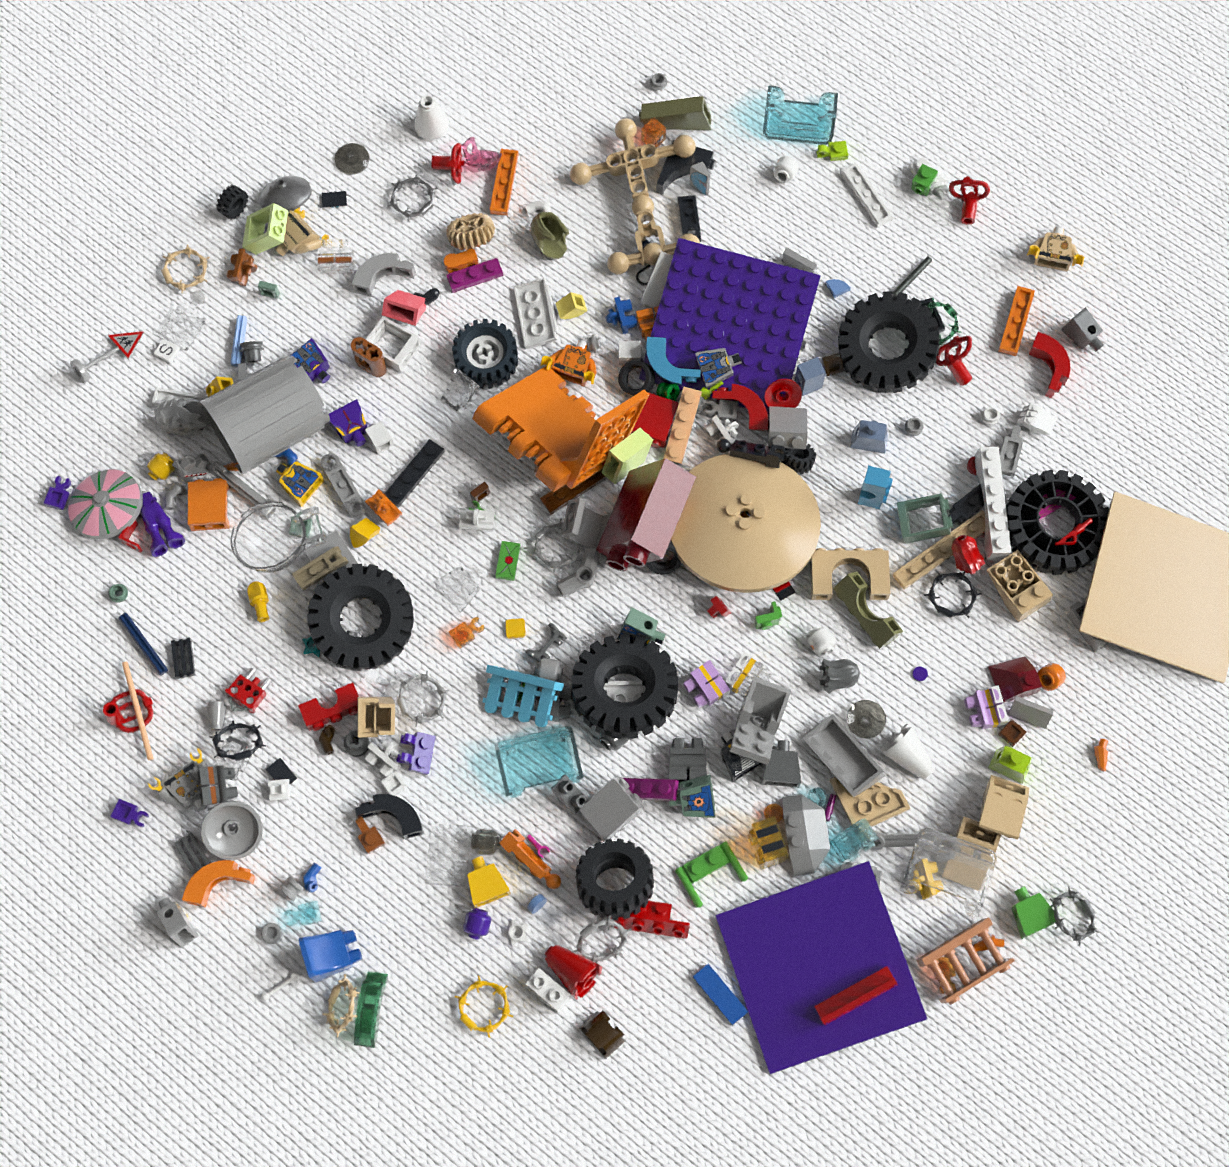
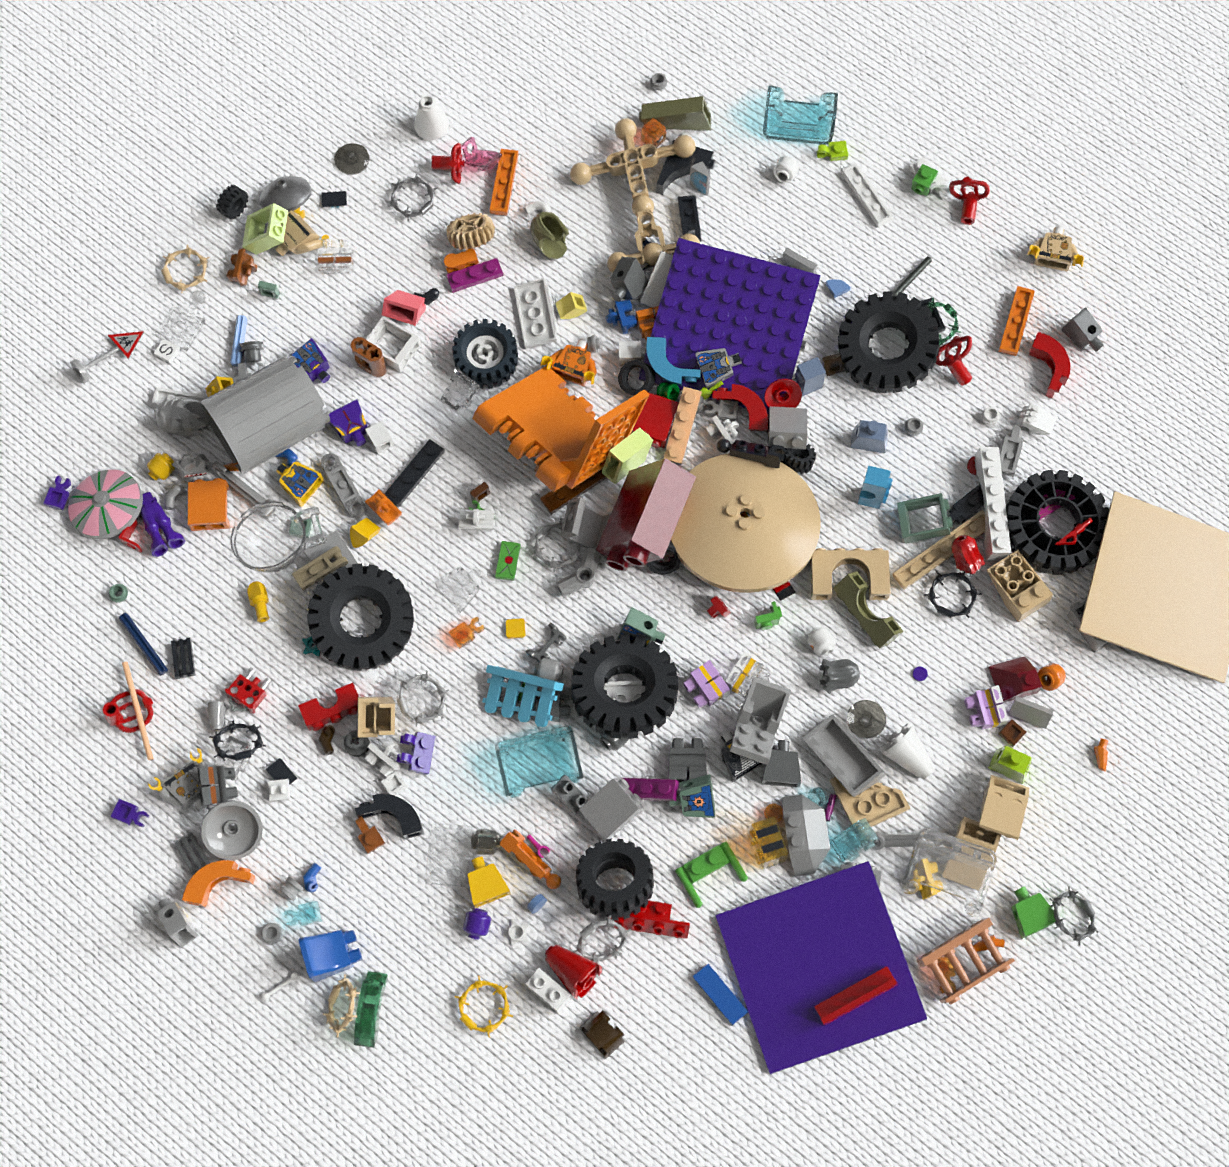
(378, 267): light grey arch -> none
(628, 279): none -> dark grey torso

